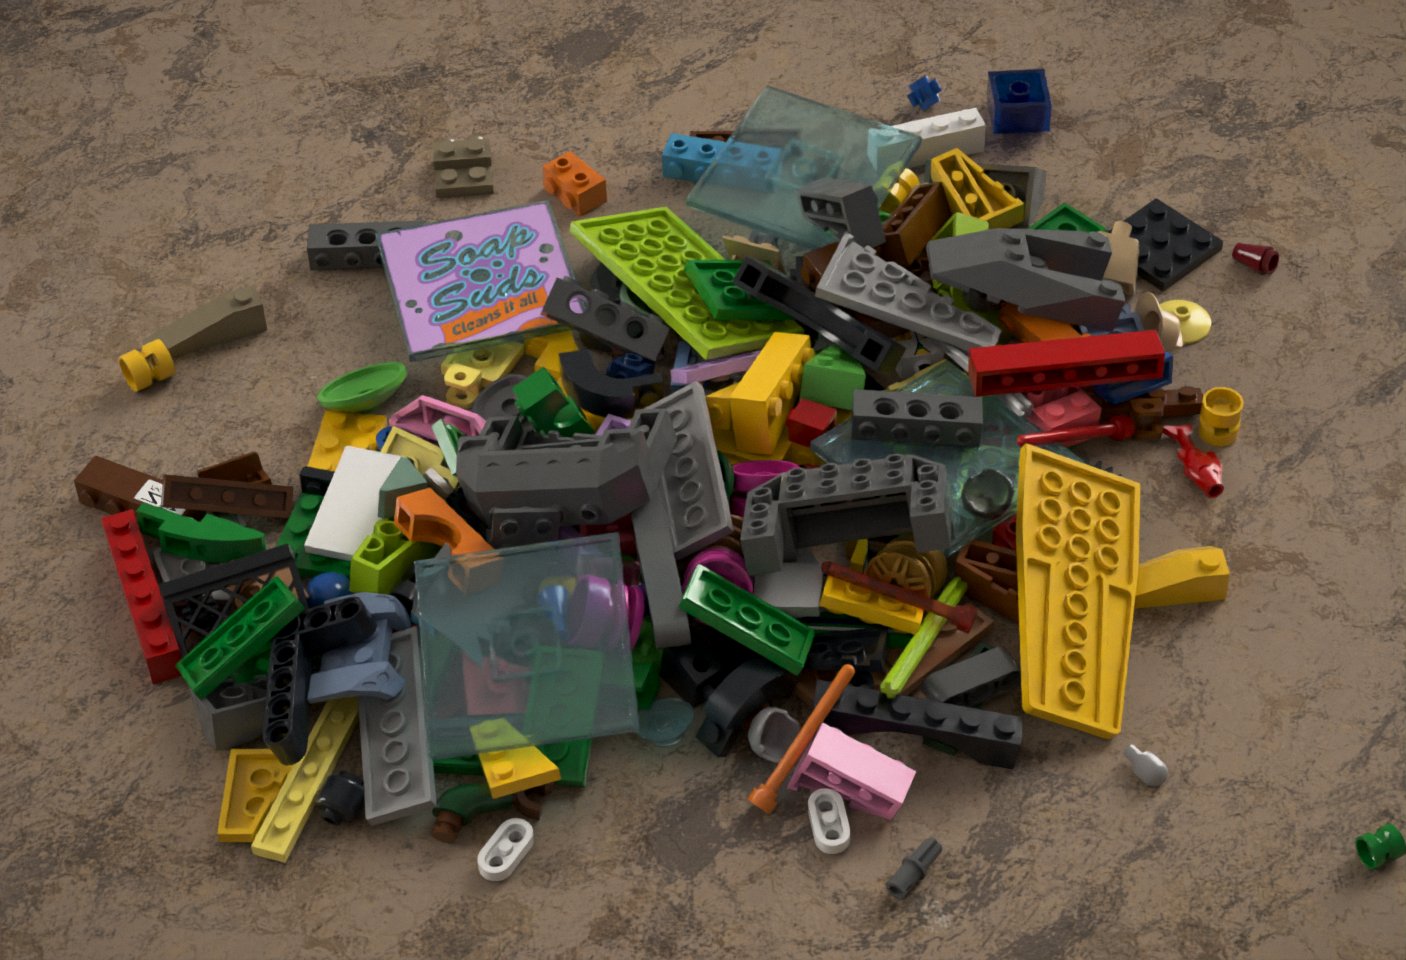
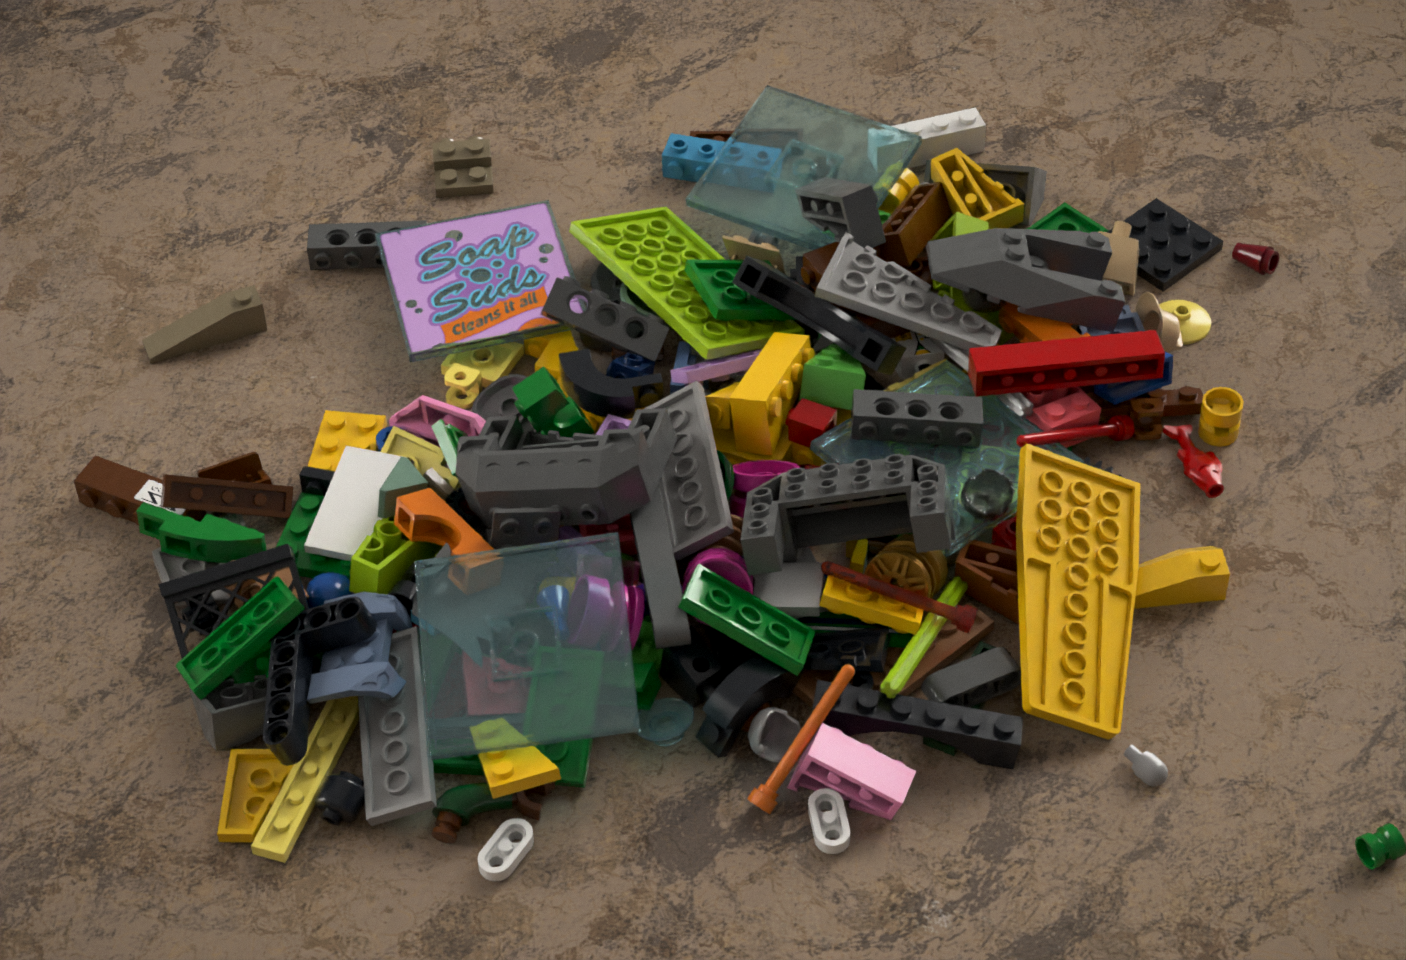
(136, 369): yellow wheel -> none
(142, 596): red brick -> none
(363, 388): bright green dish -> none
(574, 183): orange brick -> none
(913, 868): dark grey axle -> none
(924, 92): blue gear -> none
(1018, 101): clear blue brick -> none

